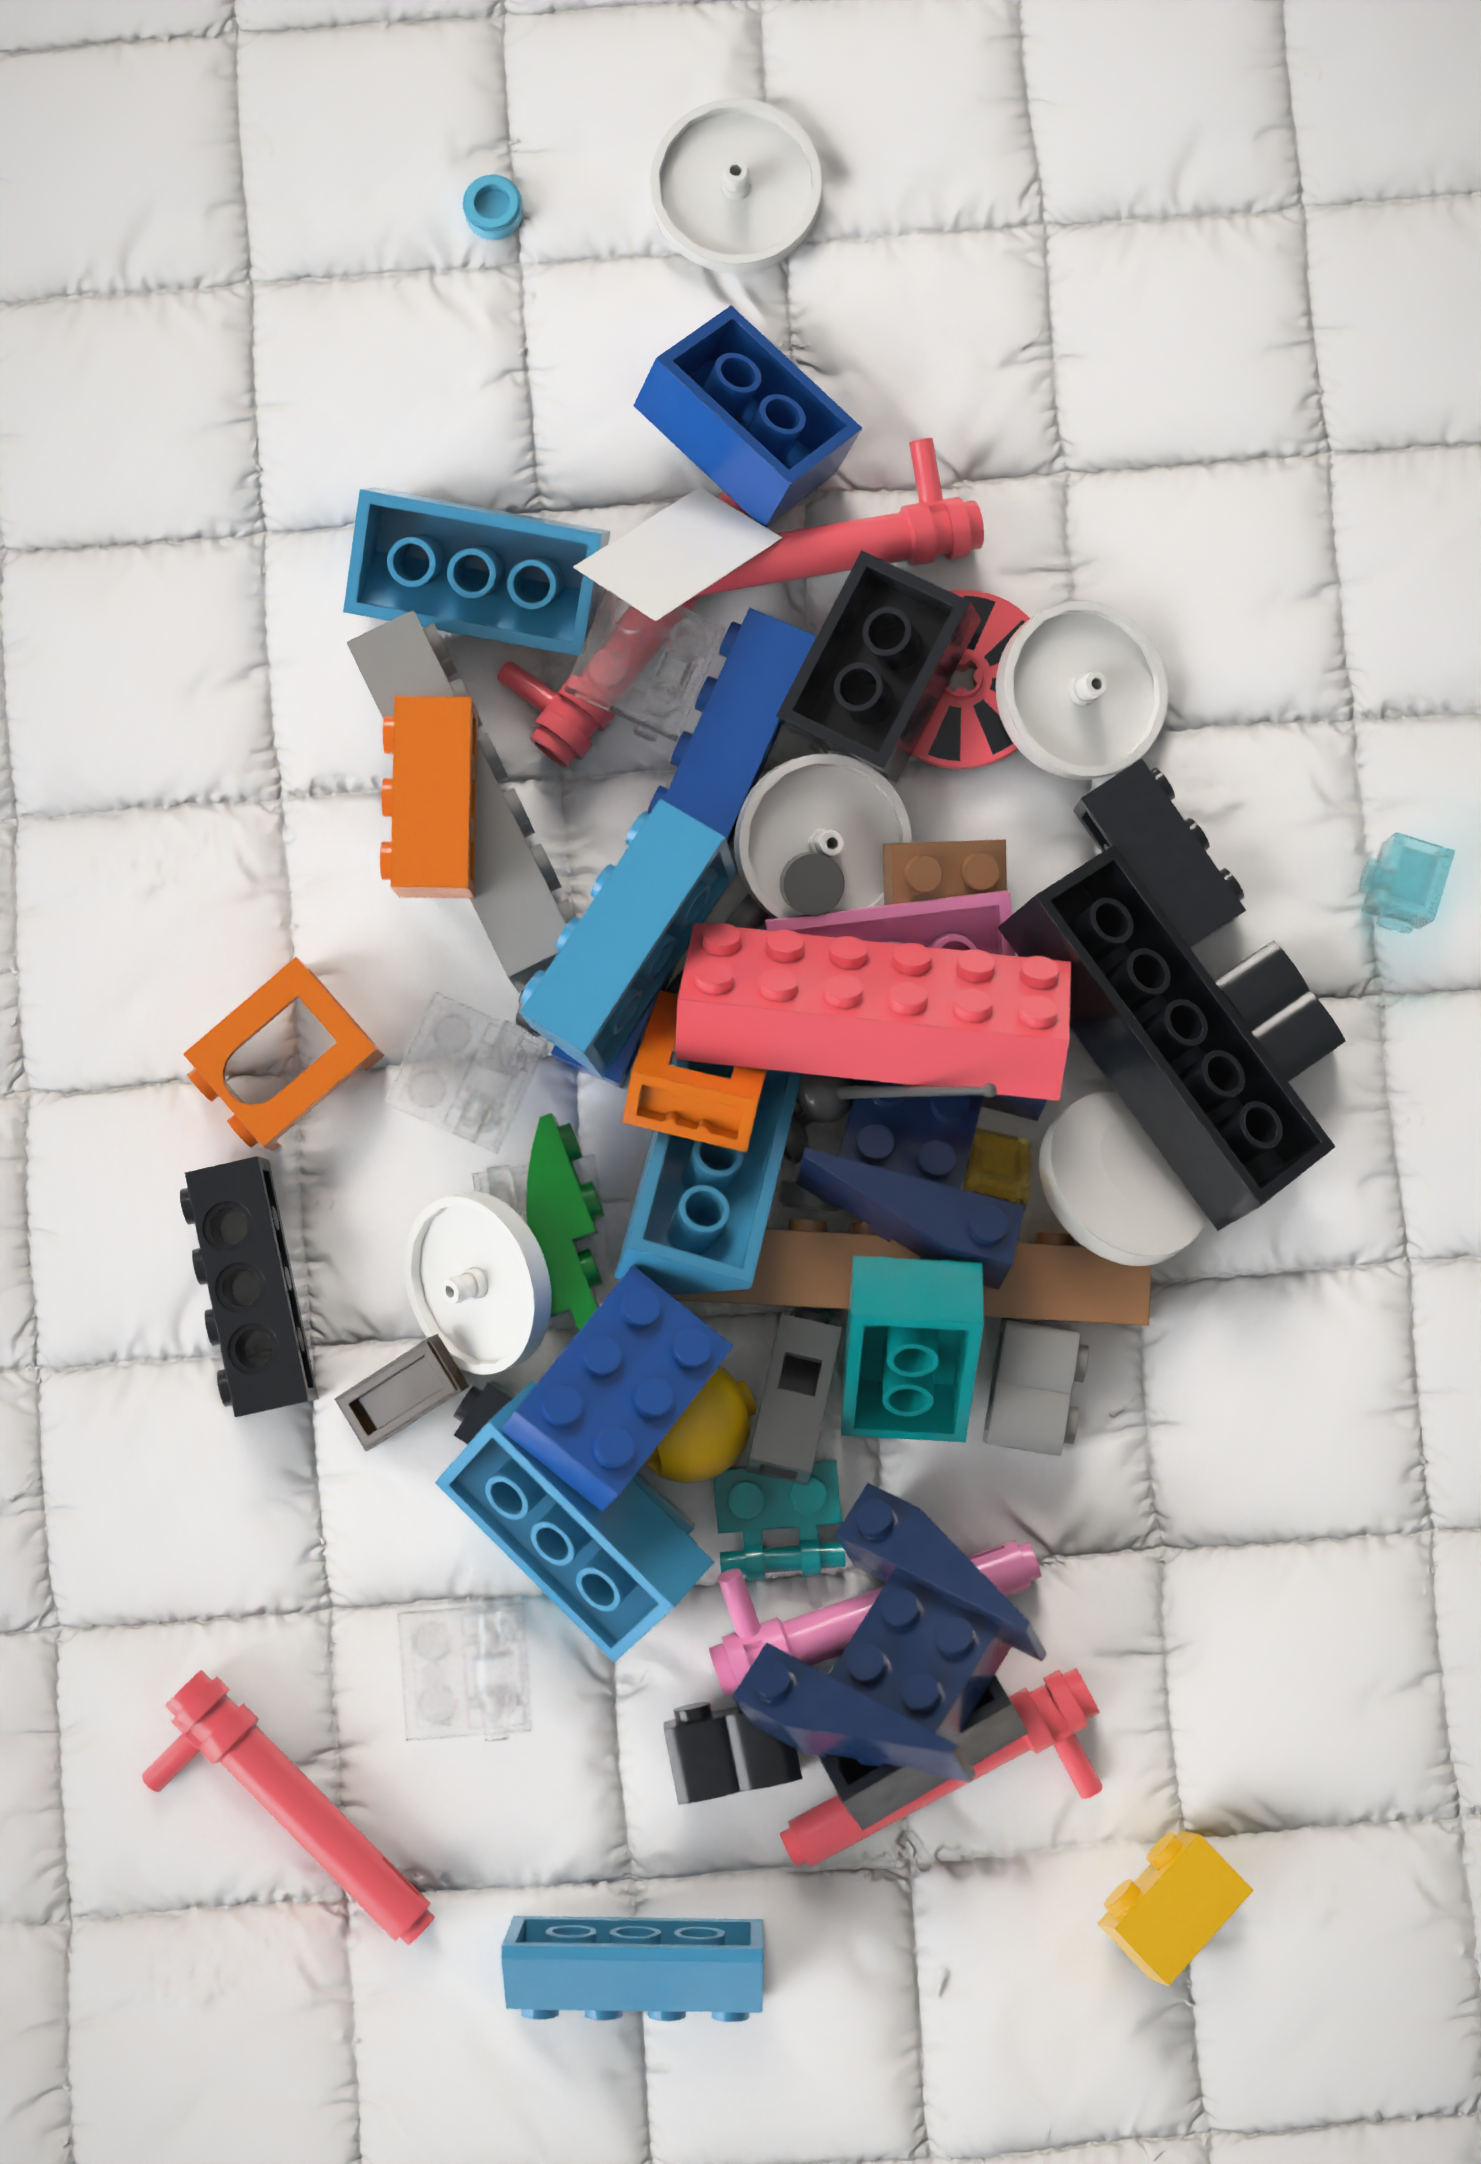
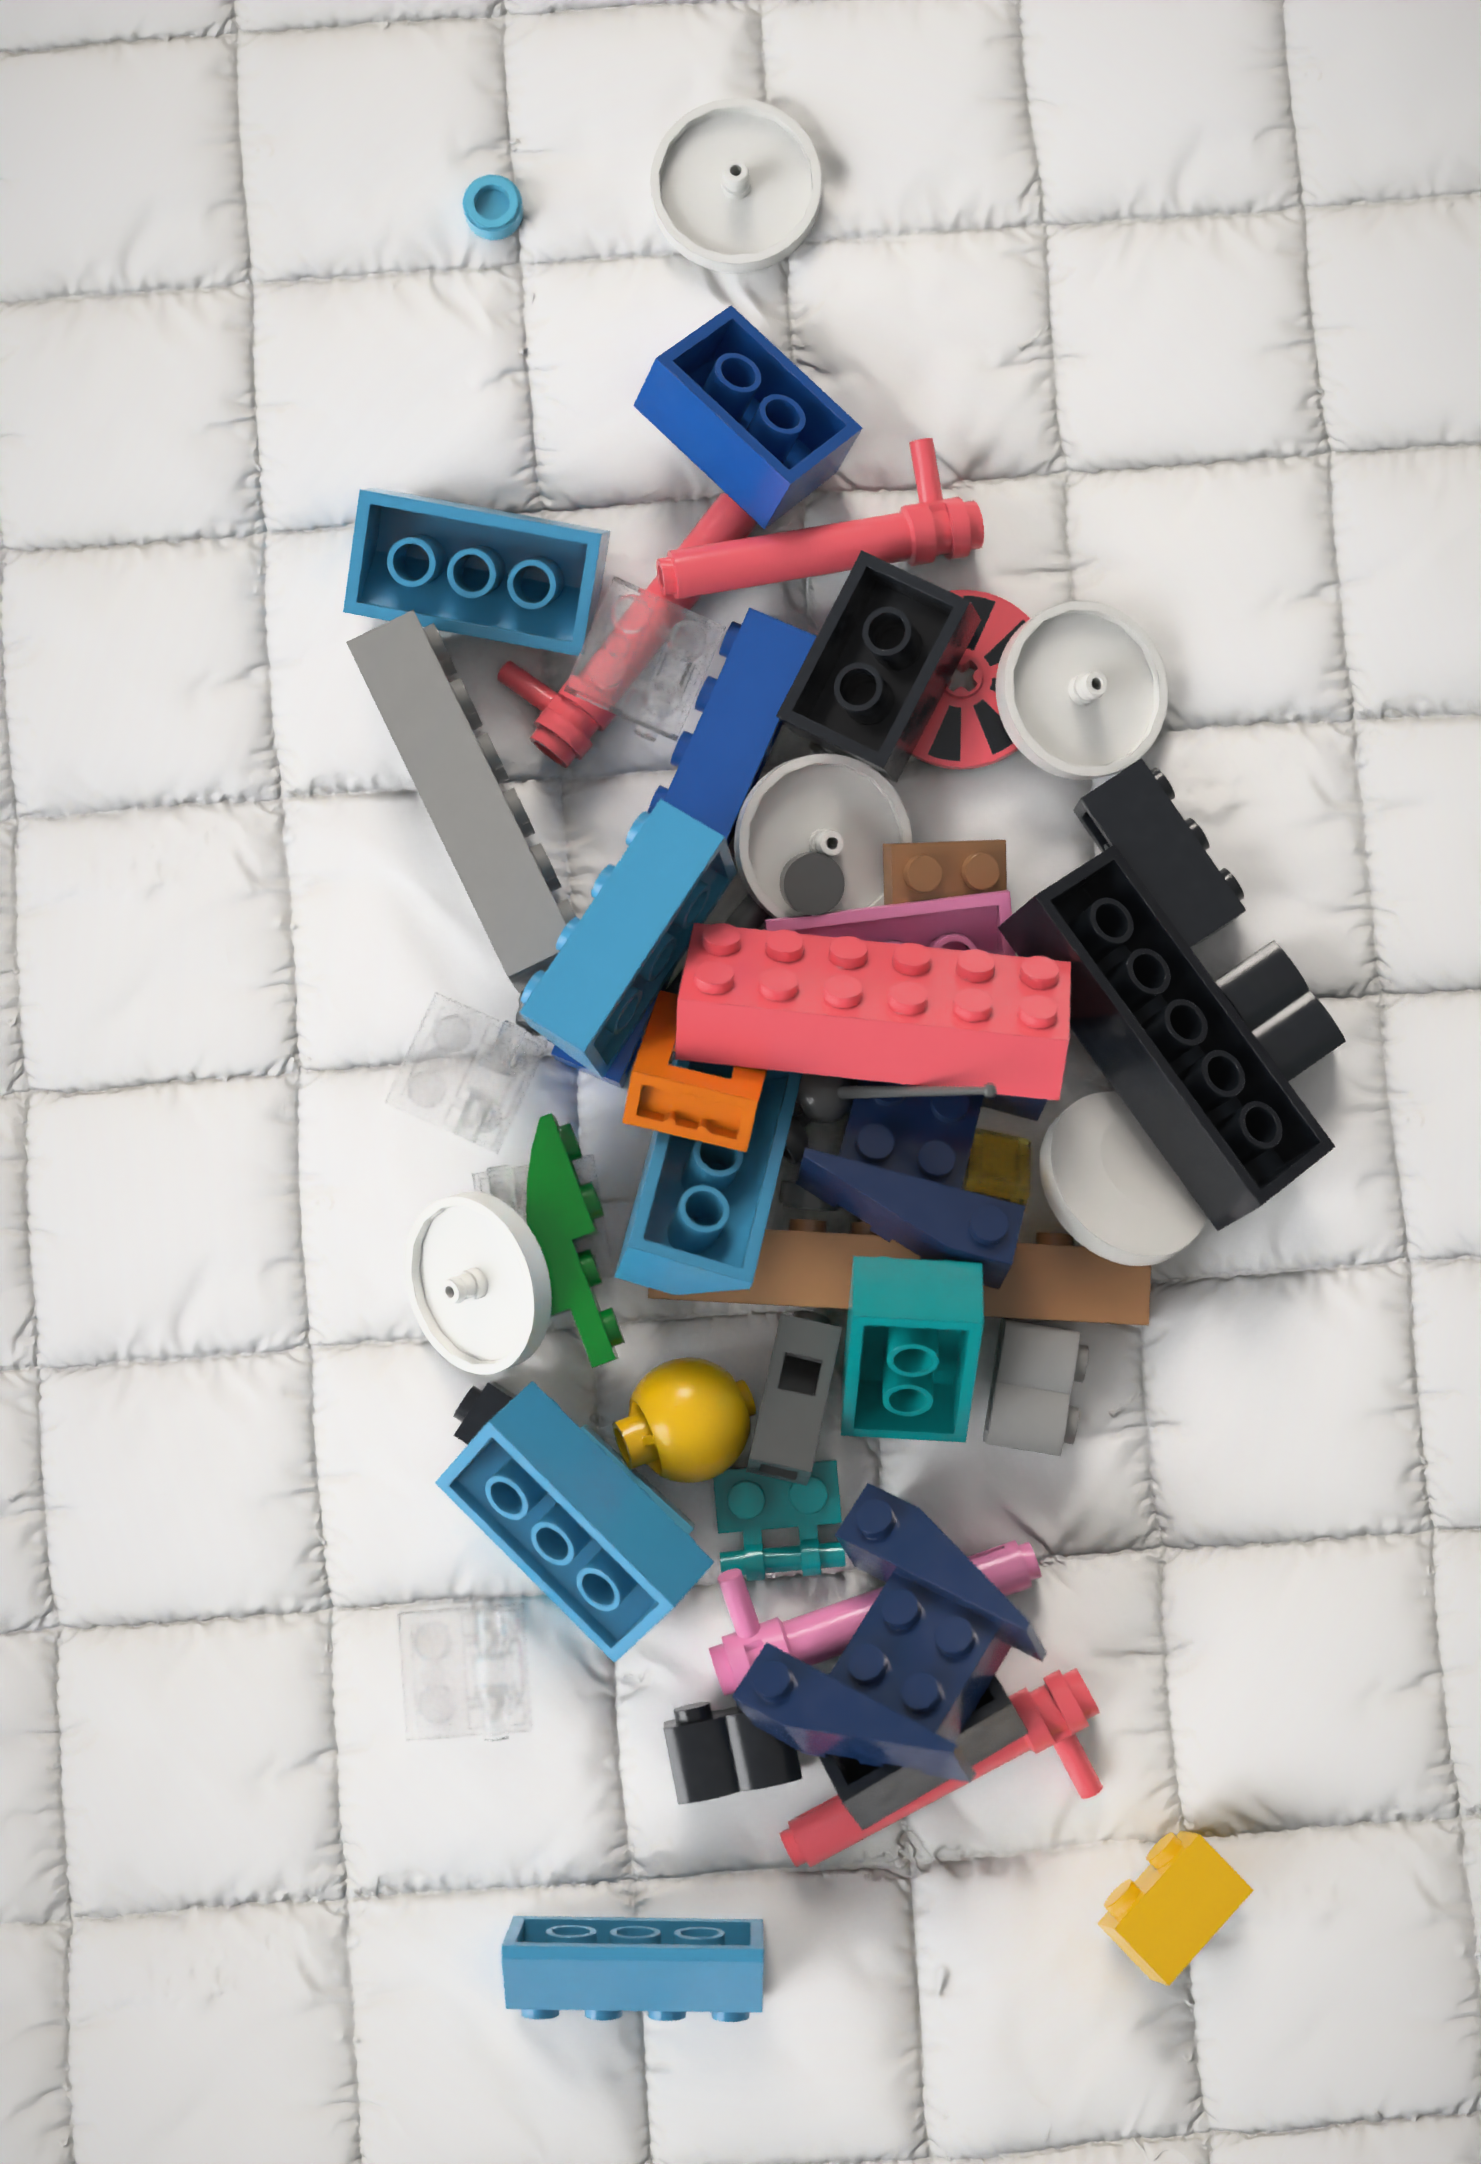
(231, 1736): coral cylinder -> none
(273, 1118): orange panel -> none
(288, 1374): black brick -> none
(401, 1392): tile -> none
(431, 797): orange brick -> none
(617, 1389): blue brick -> none
(677, 553): white sticker -> none
(1405, 882): clear light blue brick -> none

